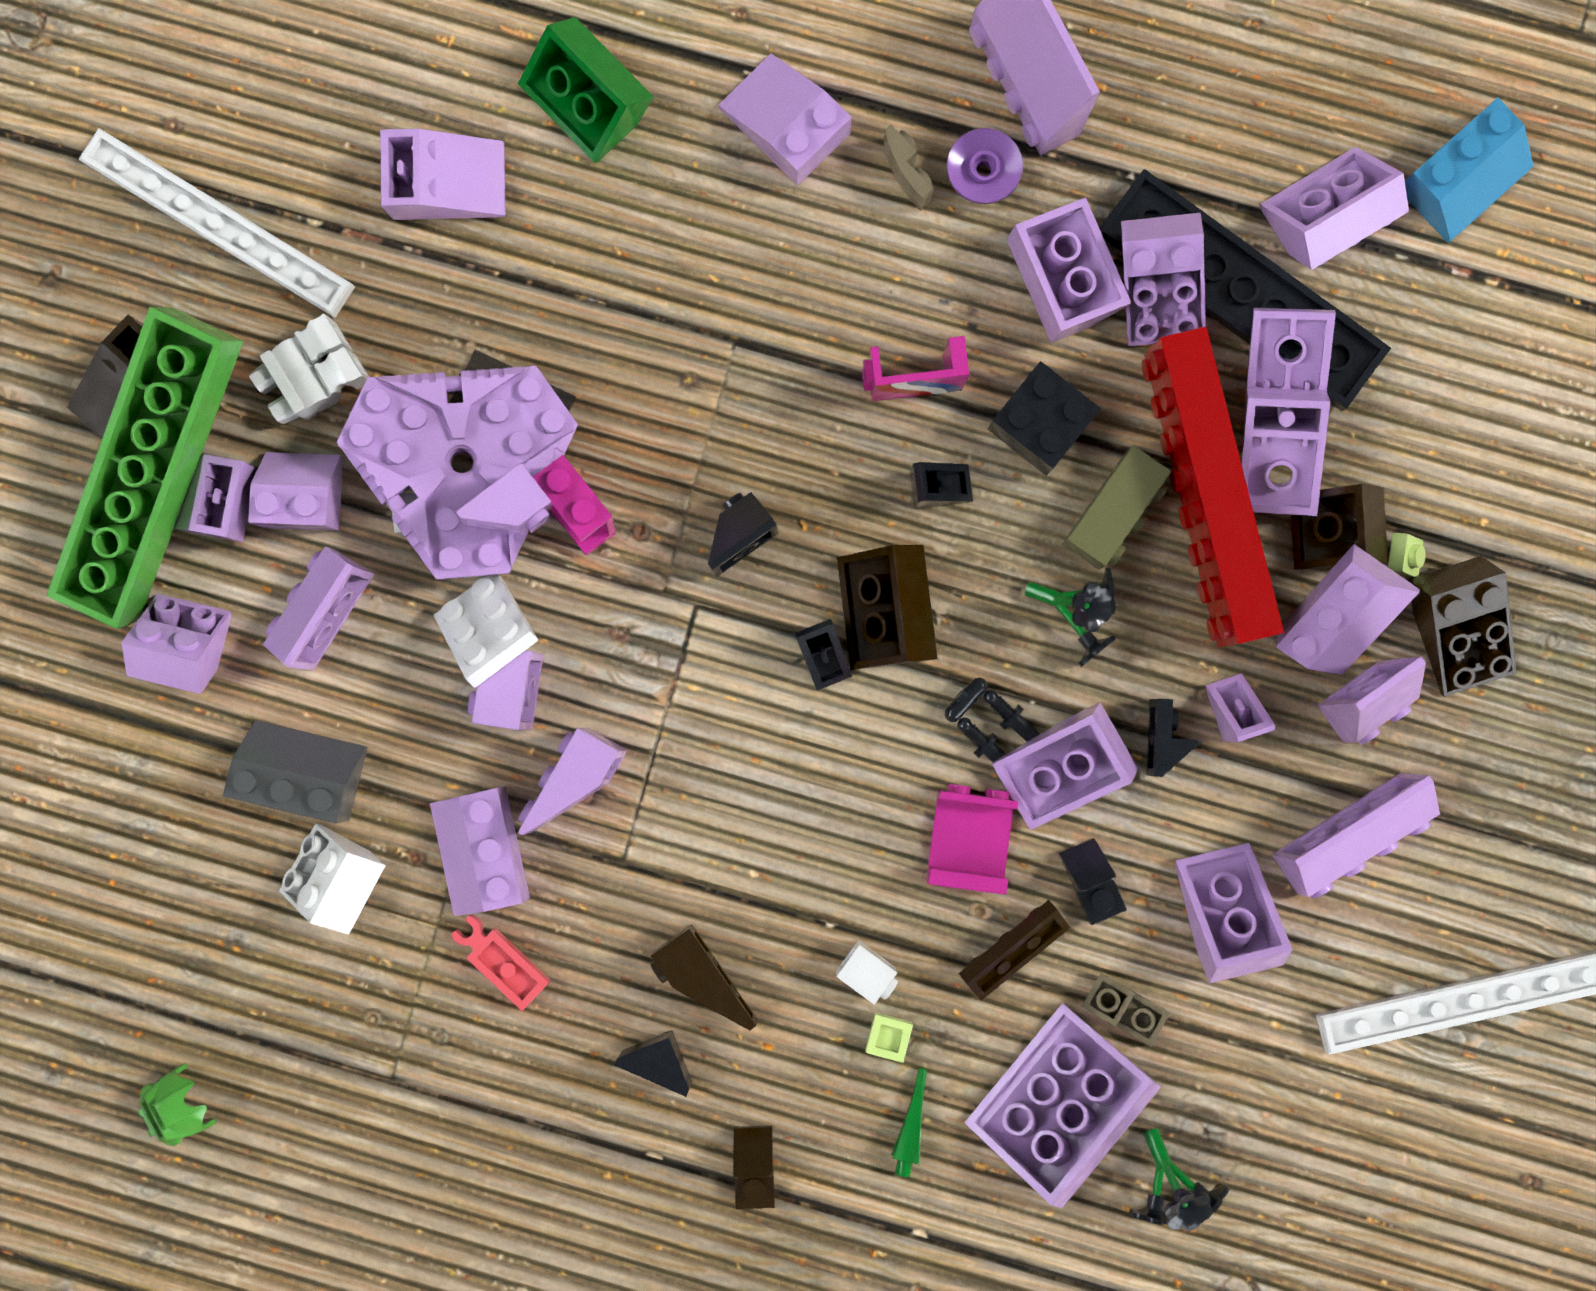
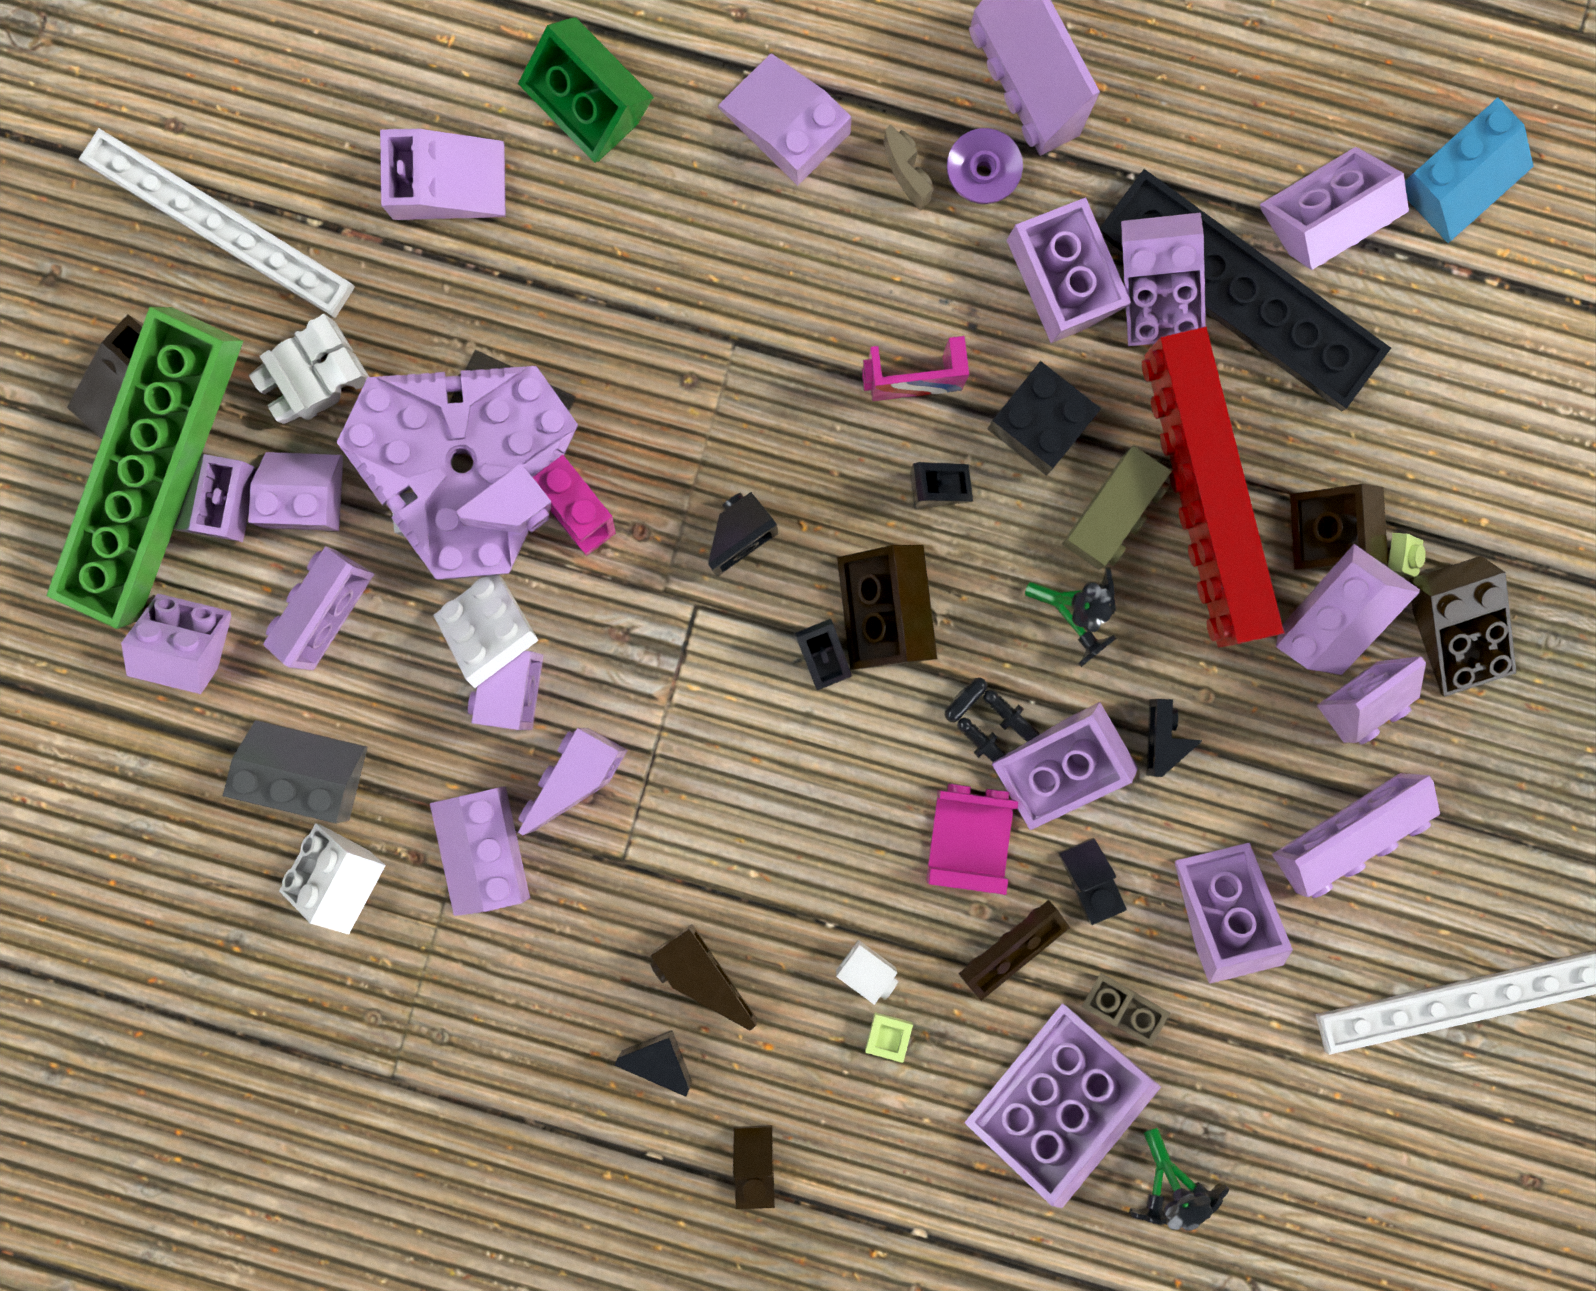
(166, 1111): bright green helmet -> none
(502, 963): coral plate -> none
(908, 1142): green piece -> none
(1238, 709): lavender slope -> none
(1287, 409): lavender bracket -> none

